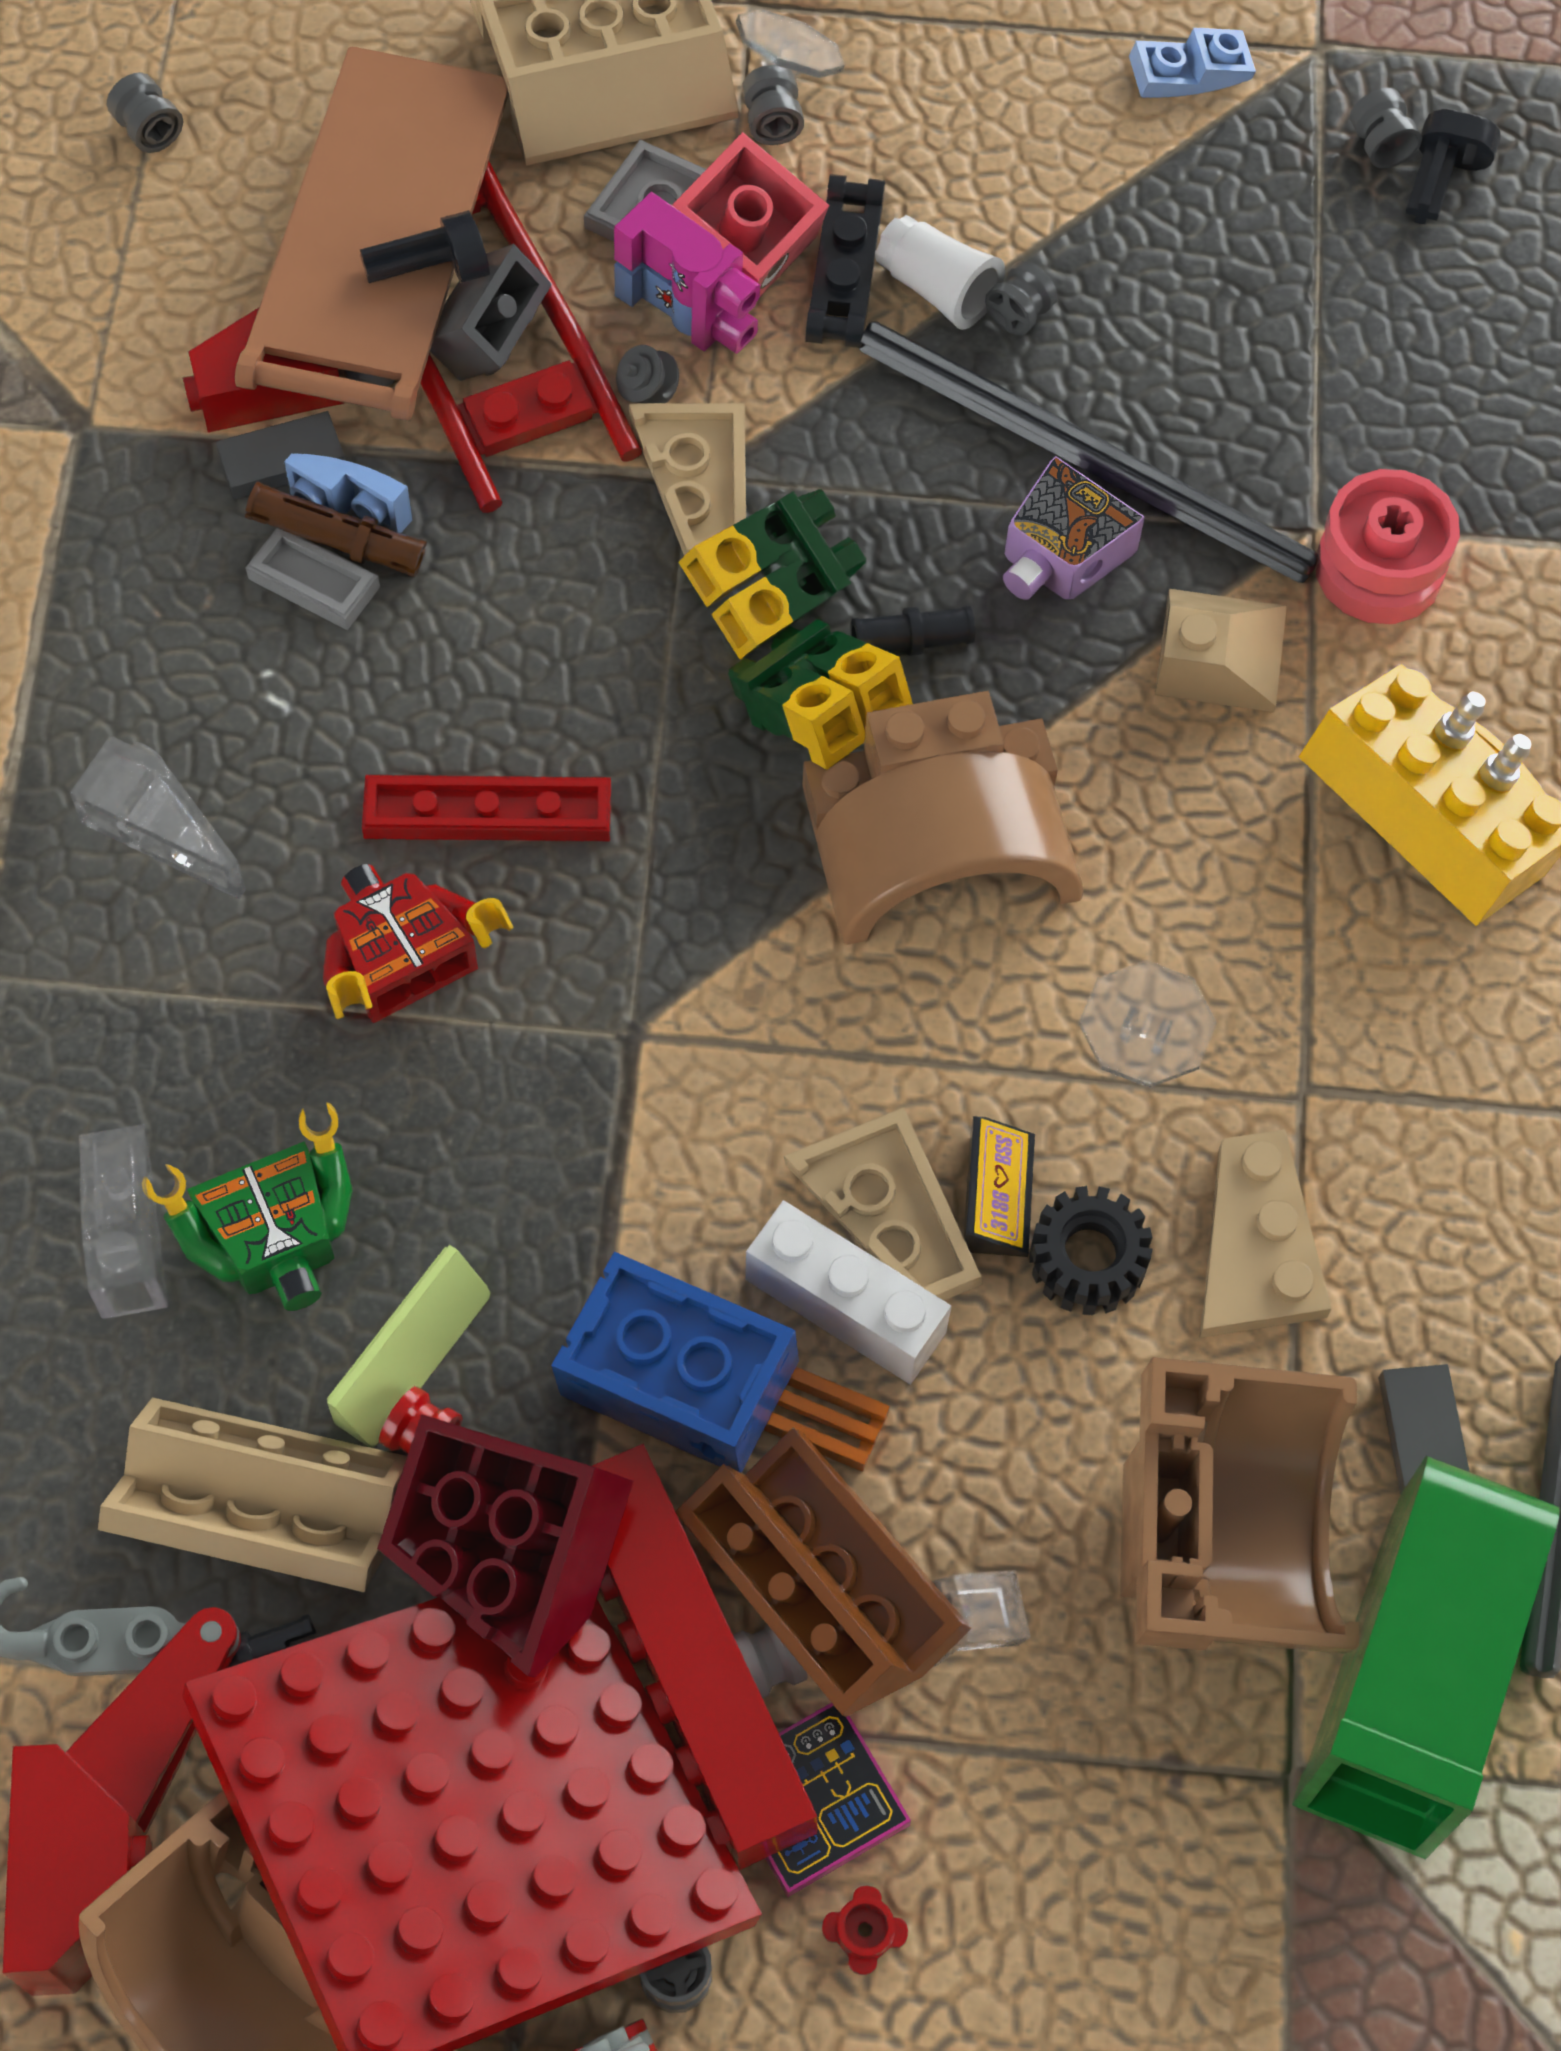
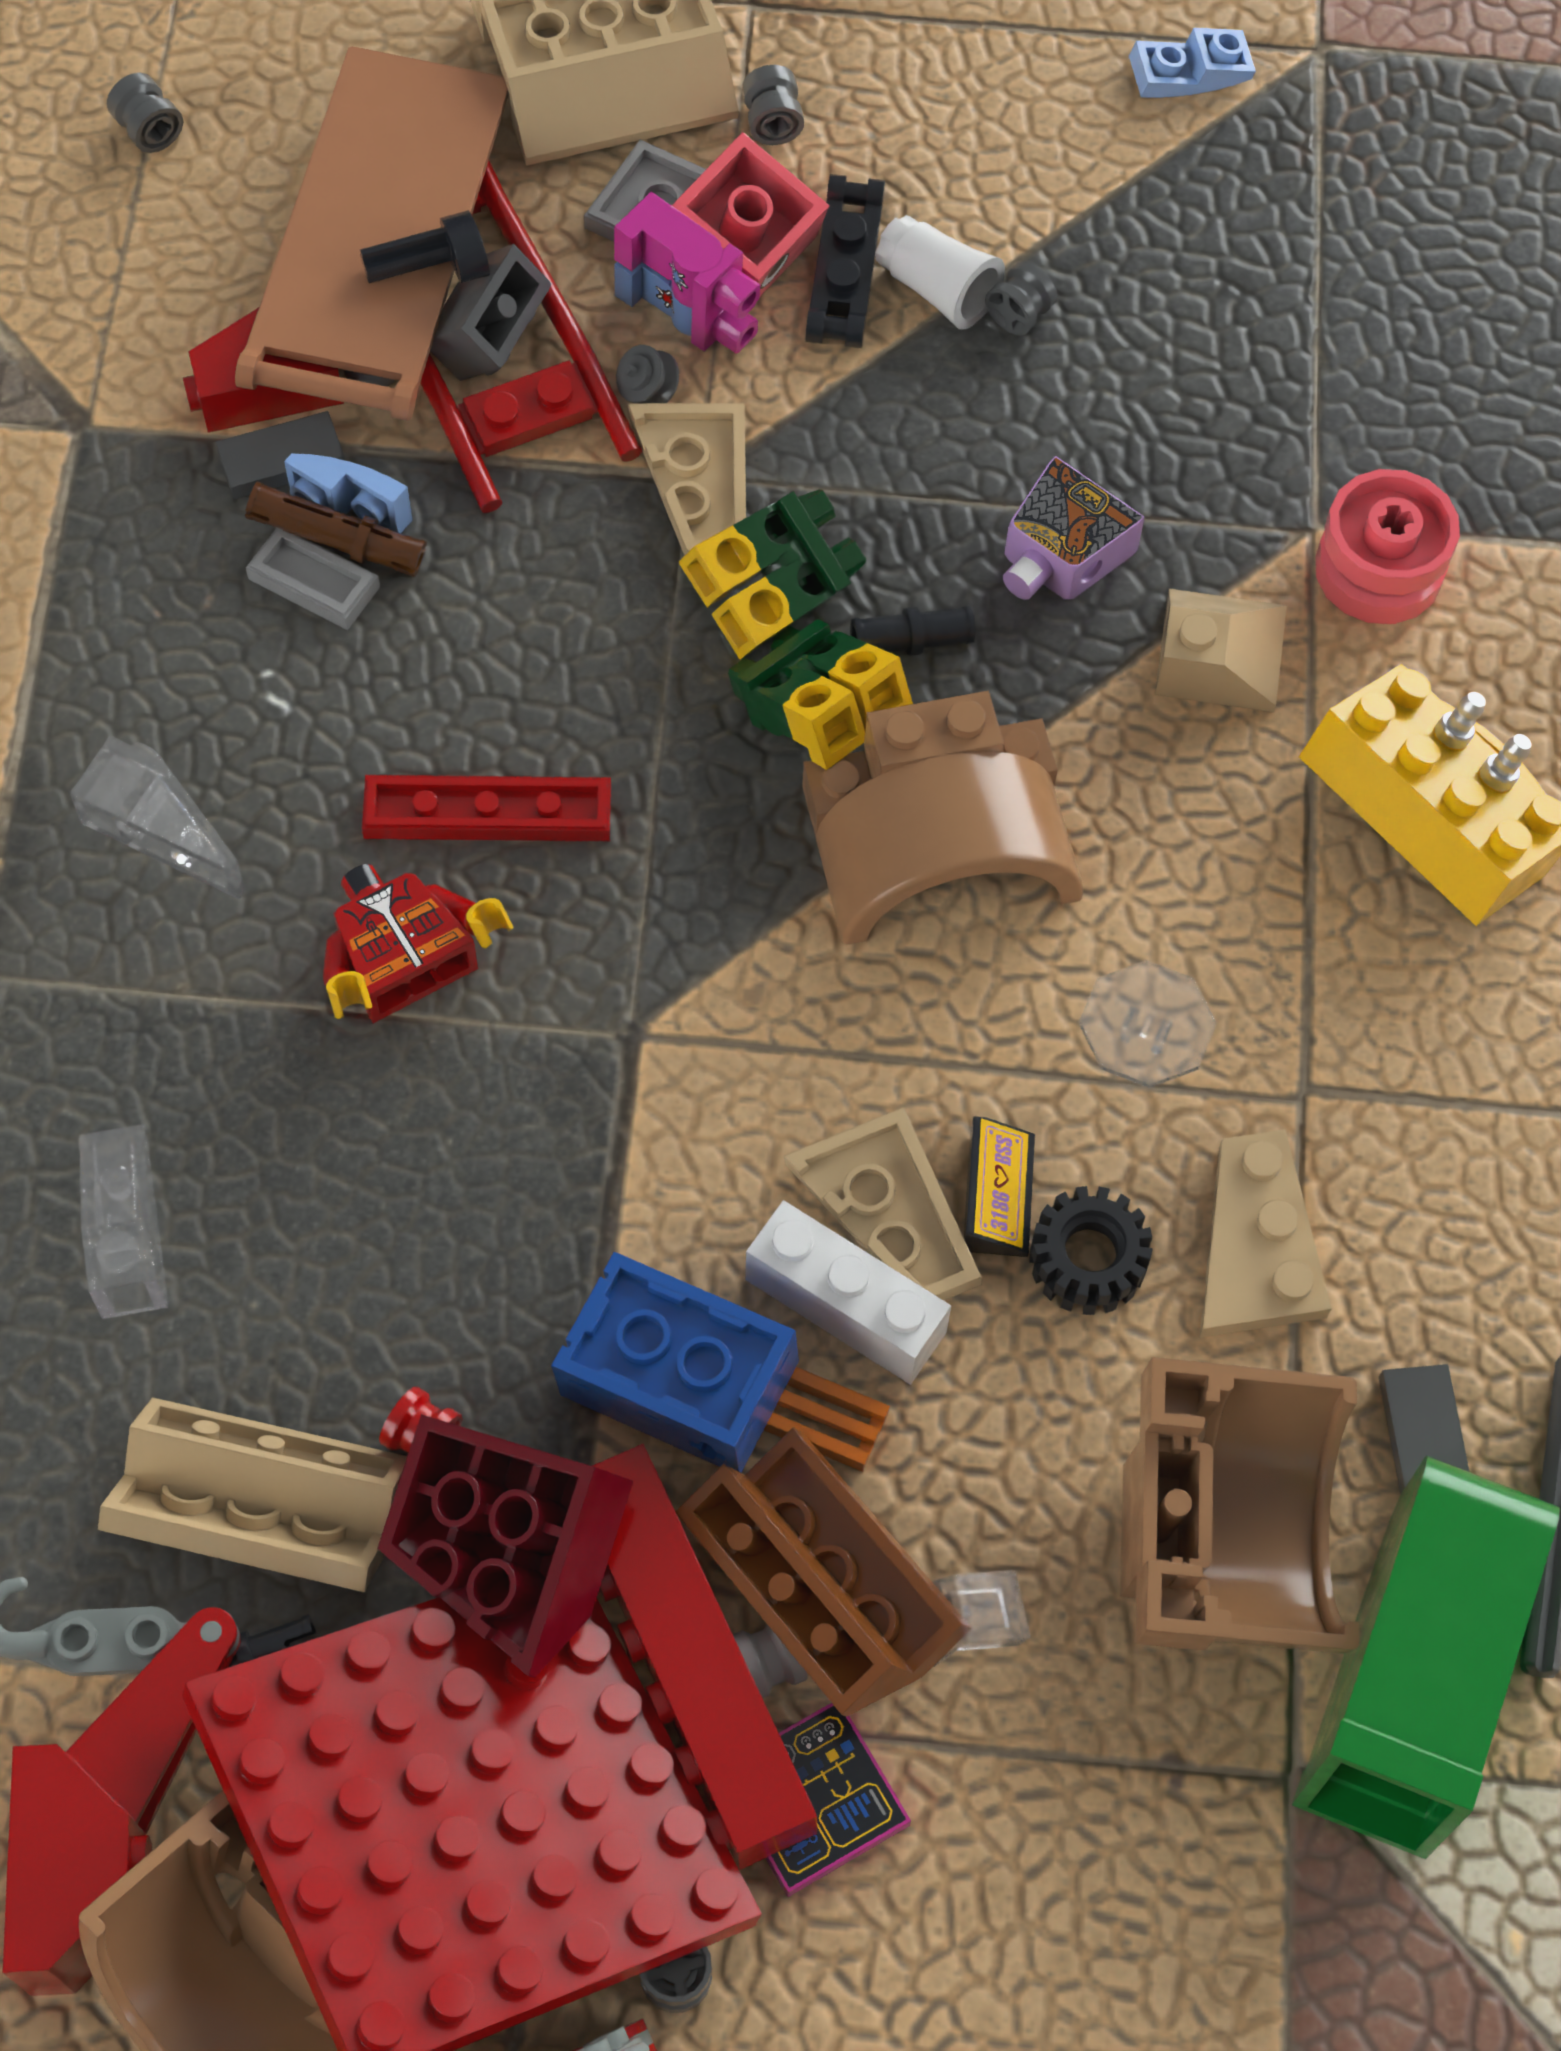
(266, 1218): green torso -> none
(408, 1345): yellowish green slope -> none
(789, 44): clear piece -> none
(869, 1909): red plate -> none
(1089, 452): black axle -> none
(1384, 125): dark grey wheel -> none
(1449, 142): black piece -> none

